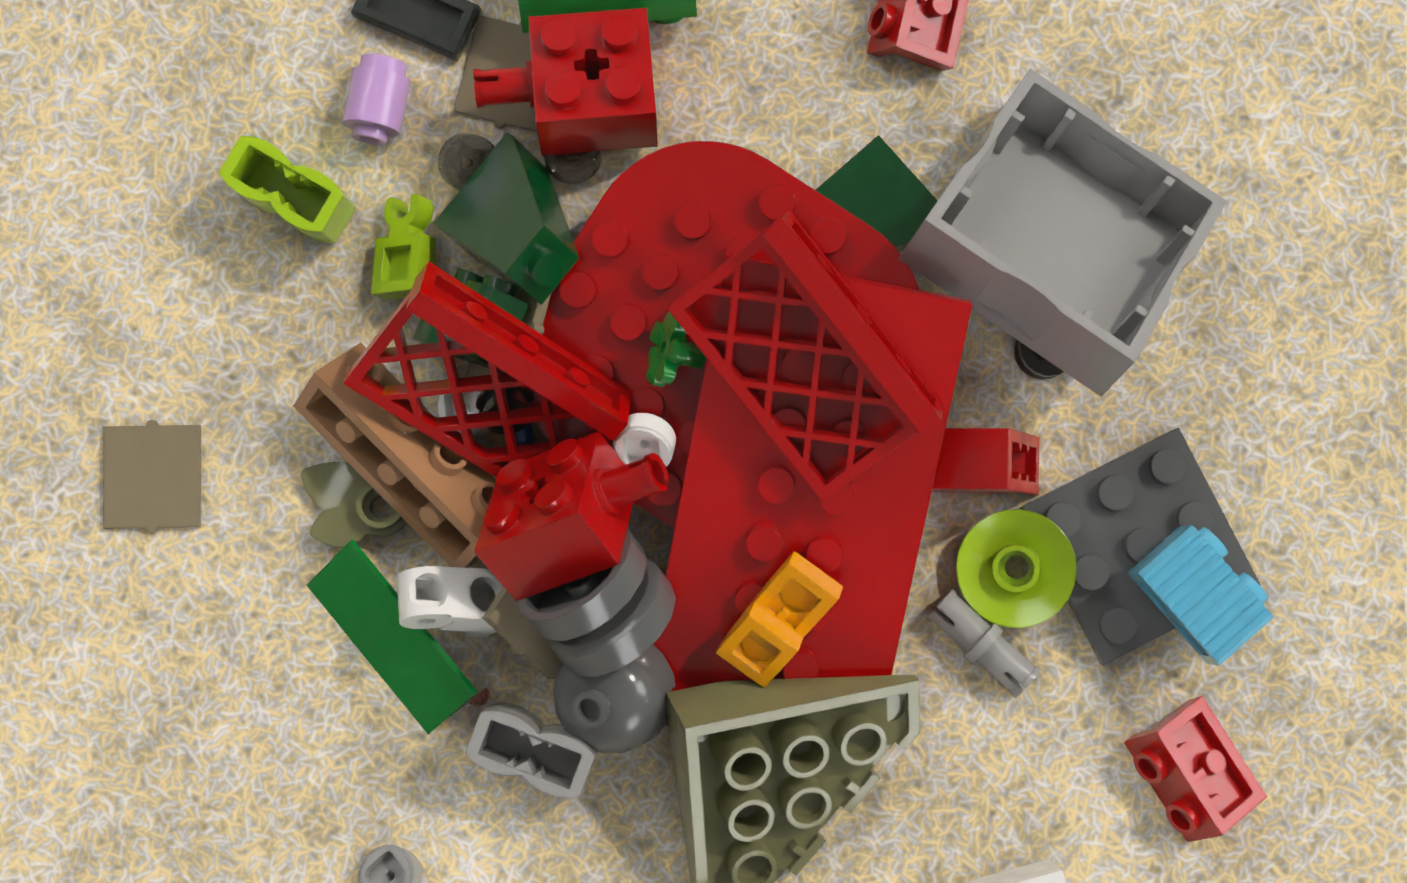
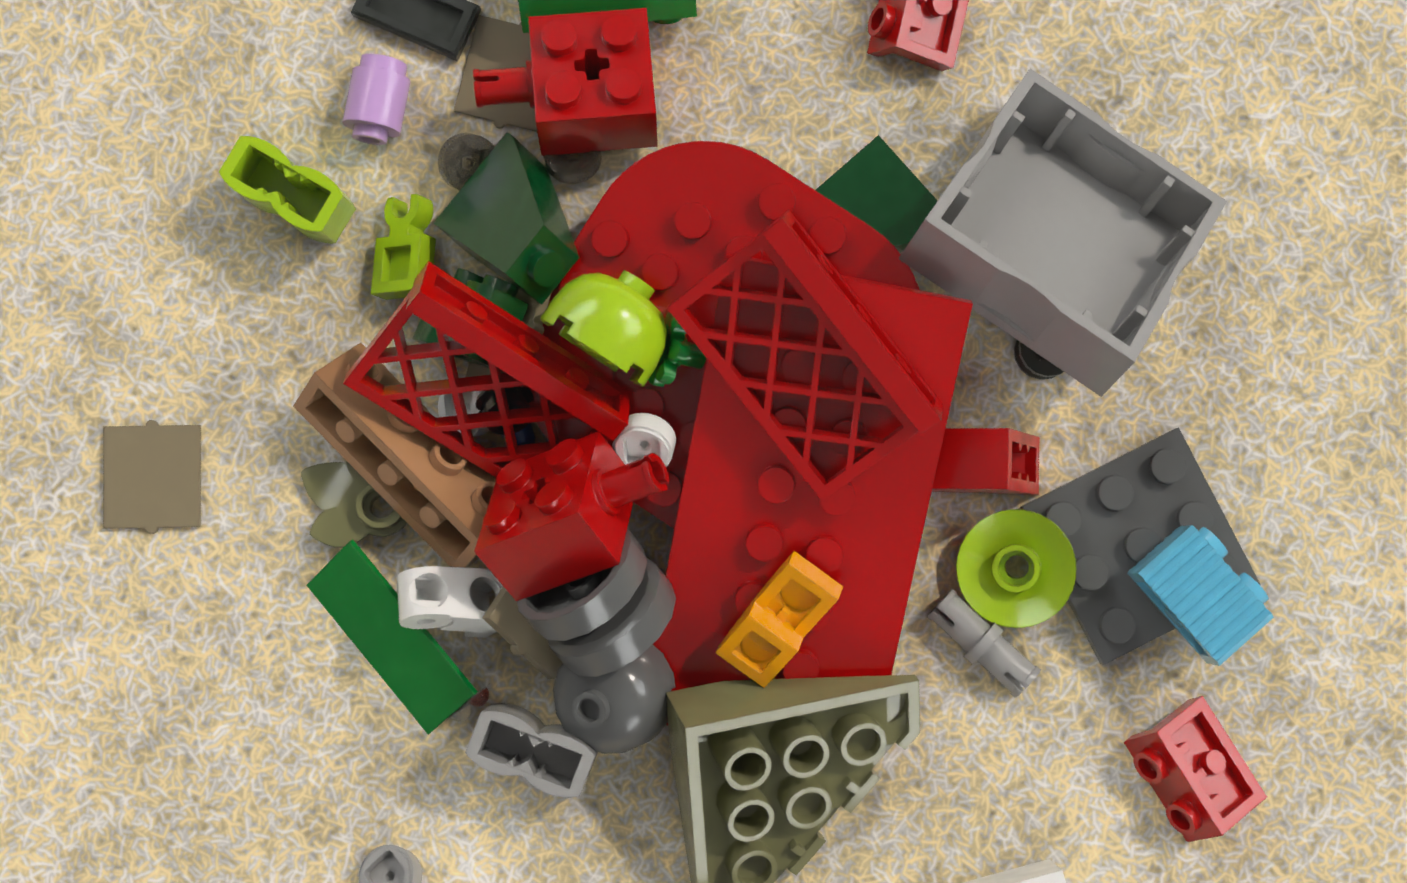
(611, 322): none -> lime cylinder

